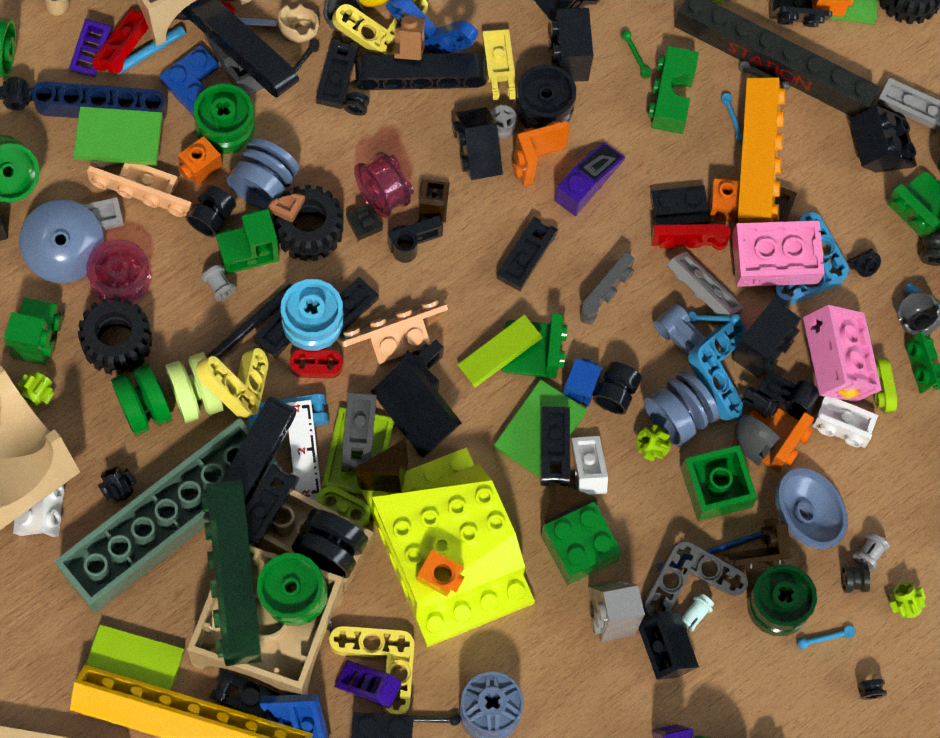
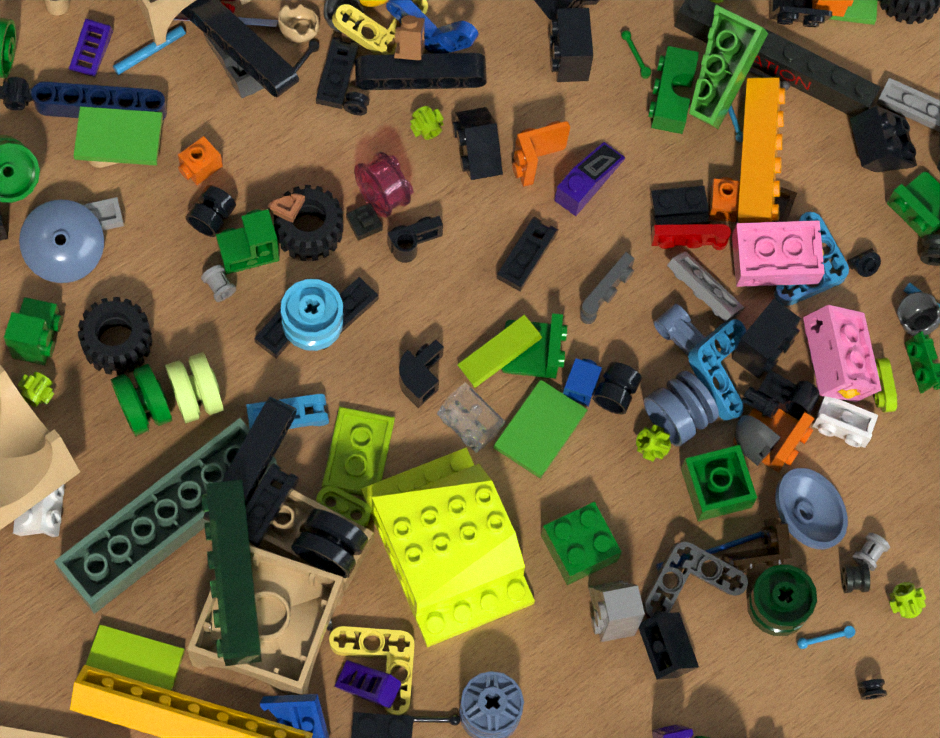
(117, 483): black gear -> none
(119, 270): clear pink wheel -> none
(121, 42): red plate -> none
(143, 183): light nougat bracket -> none
(185, 76): blue plate -> none
(224, 117): green wheel -> none
(242, 396): light yellow beam -> none
(247, 696): black plate -> none
(249, 325): black bar -> none
(262, 173): sand blue wheel -> none
(276, 583): green wheel -> none
(304, 450): white sticker -> none
(316, 363): red beam -> none
(358, 429): dark grey plate -> none
(385, 470): dark brown slope -> none
(397, 335): light nougat bracket -> none
(416, 406): black tile -> none
(427, 122): none -> lime gear
(434, 199): dark brown slope -> none
(434, 561): orange brick -> none
(470, 417): none -> clear brick
(499, 61): light yellow hinge -> none
(508, 118): light grey wheel -> none
(545, 96): black wheel -> none
(555, 445): black plate -> none
(566, 501): dark brown slope -> none
(590, 465): white plate -> none
(697, 611): light aqua pin -> none
(726, 62): none -> bright green wedge
(734, 318): dark azure hinge -> none

